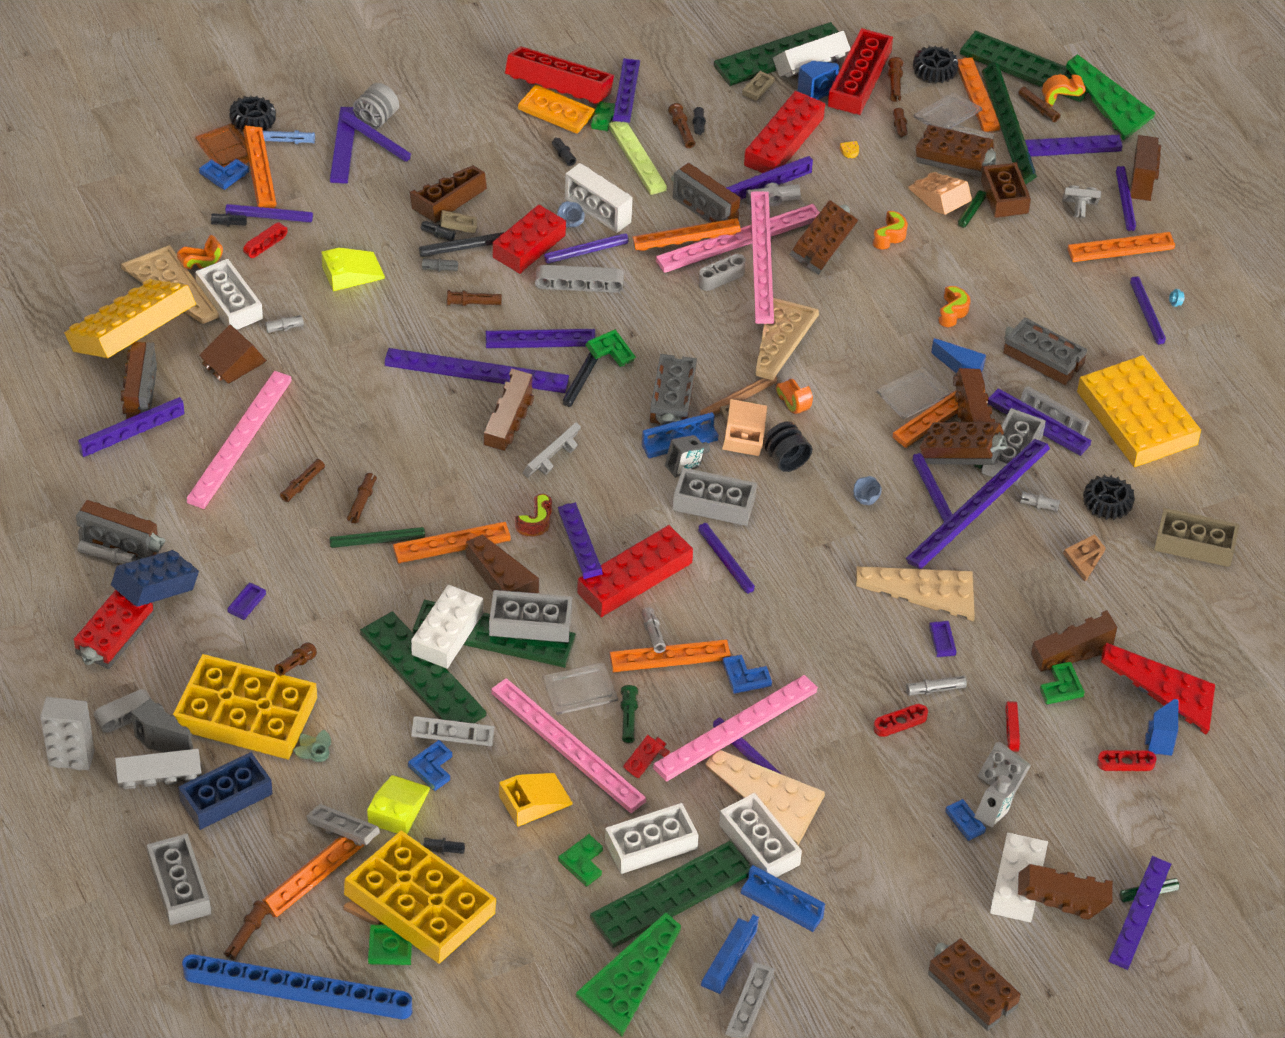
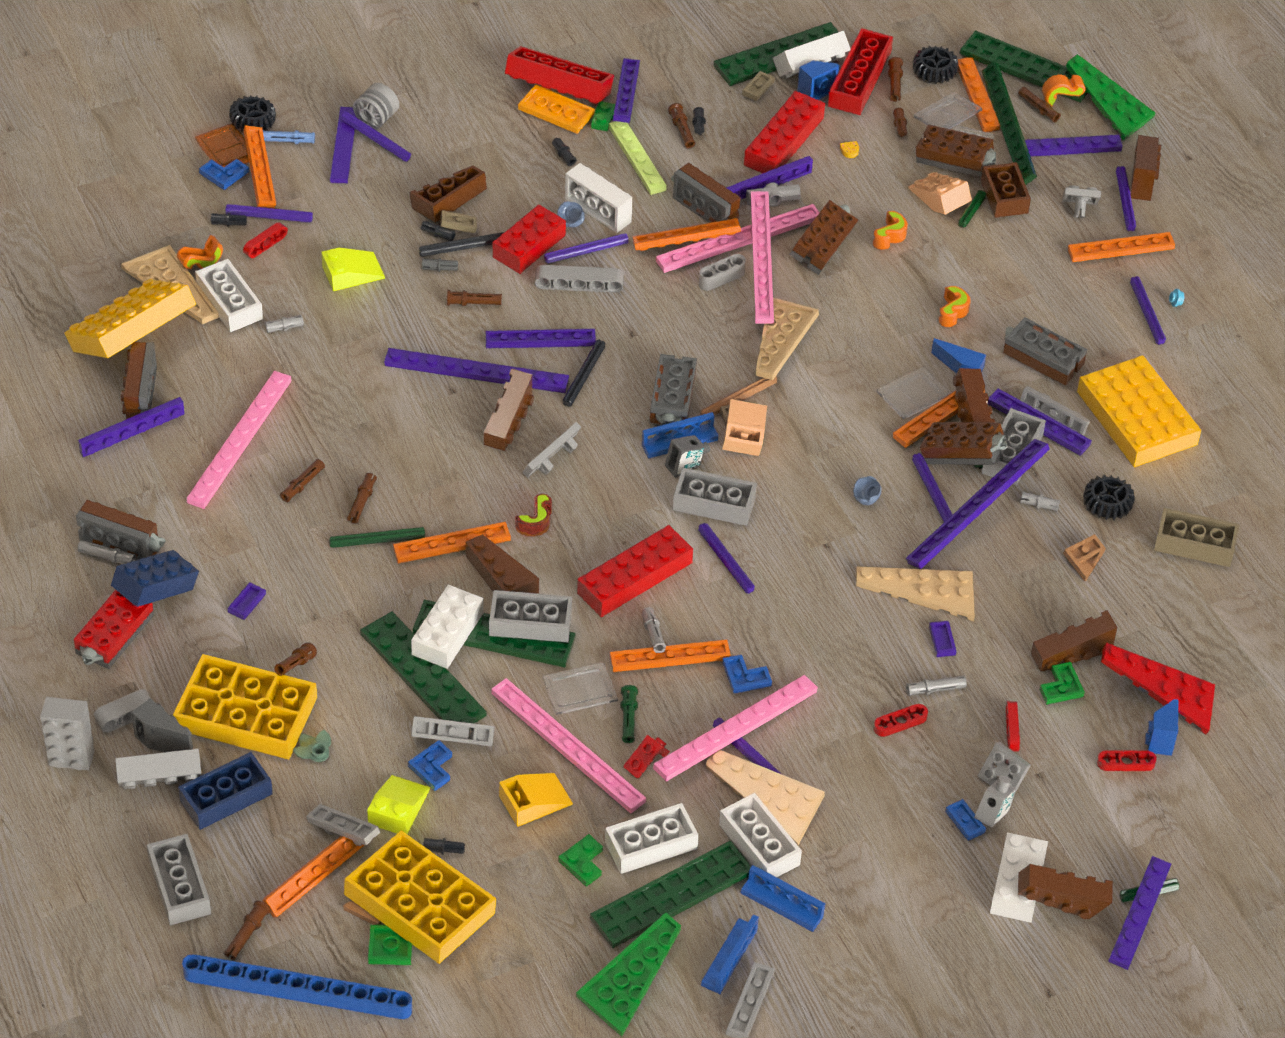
(231, 356): reddish brown slope -> none
(579, 540): dark purple plate -> none
(611, 343): green plate -> none
(787, 446): black wheel -> none
(796, 399): orange animal -> none
(973, 983): reddish brown piece -> none

